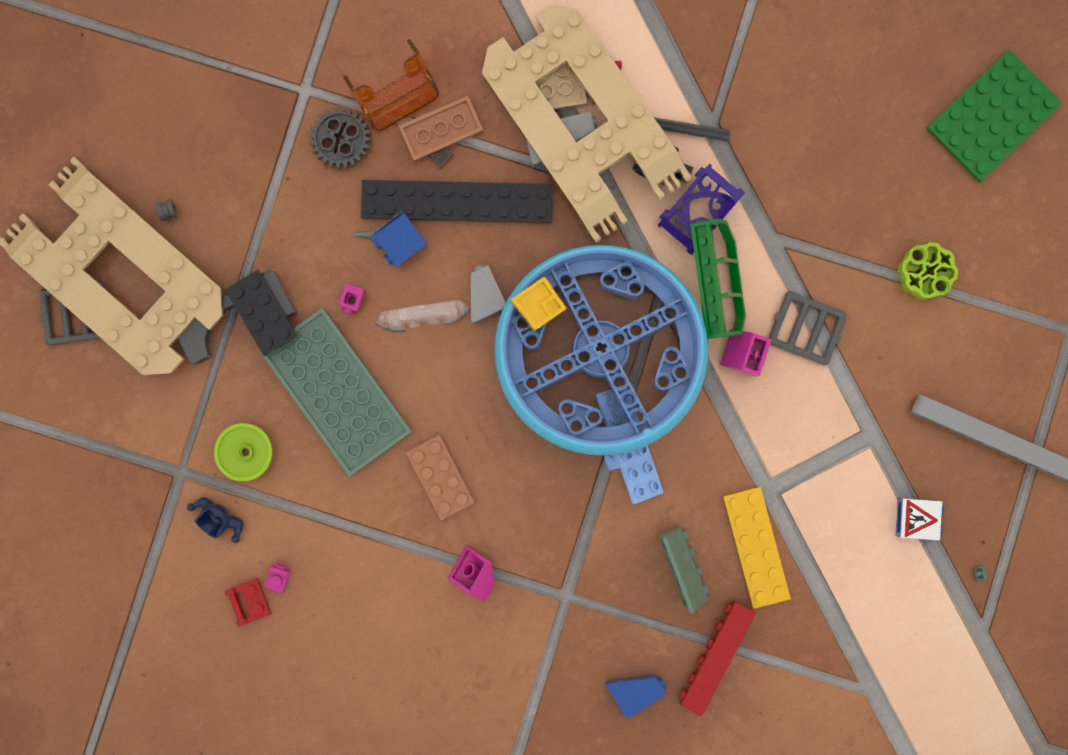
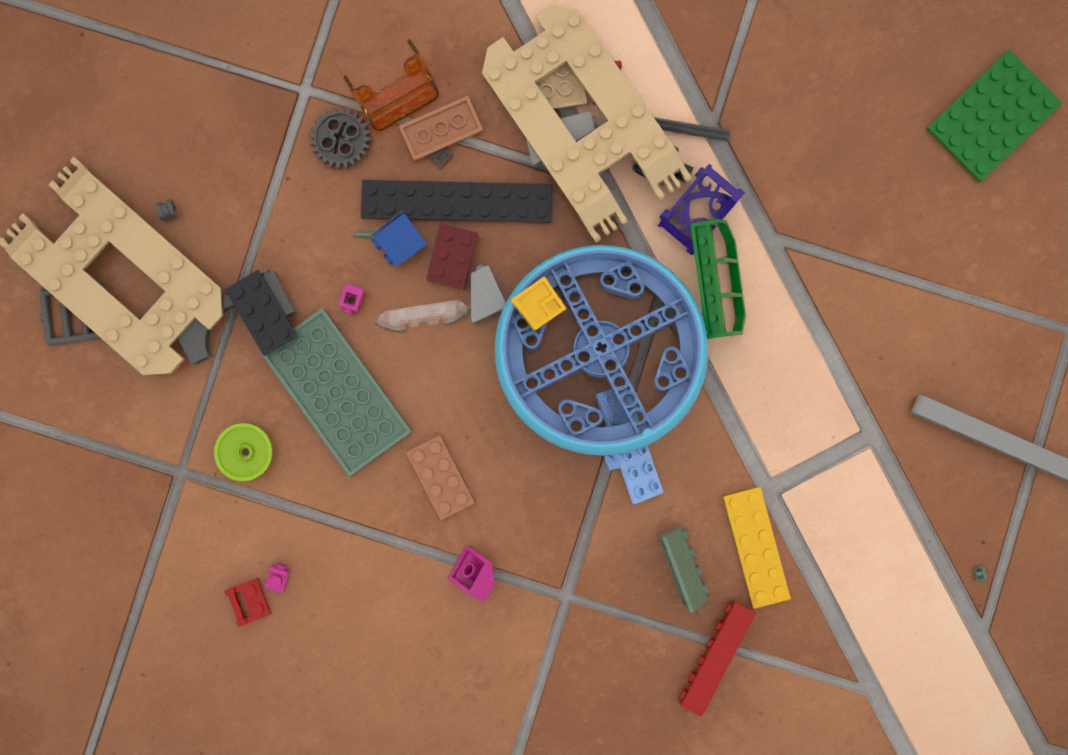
(216, 519): dark blue piece -> none
(452, 257): none -> dark red brick
(636, 692): blue slope -> none
(746, 353): dark pink slope -> none
(824, 310): dark grey bar -> none
(919, 519): piece -> none
(928, 289): lime connector -> none

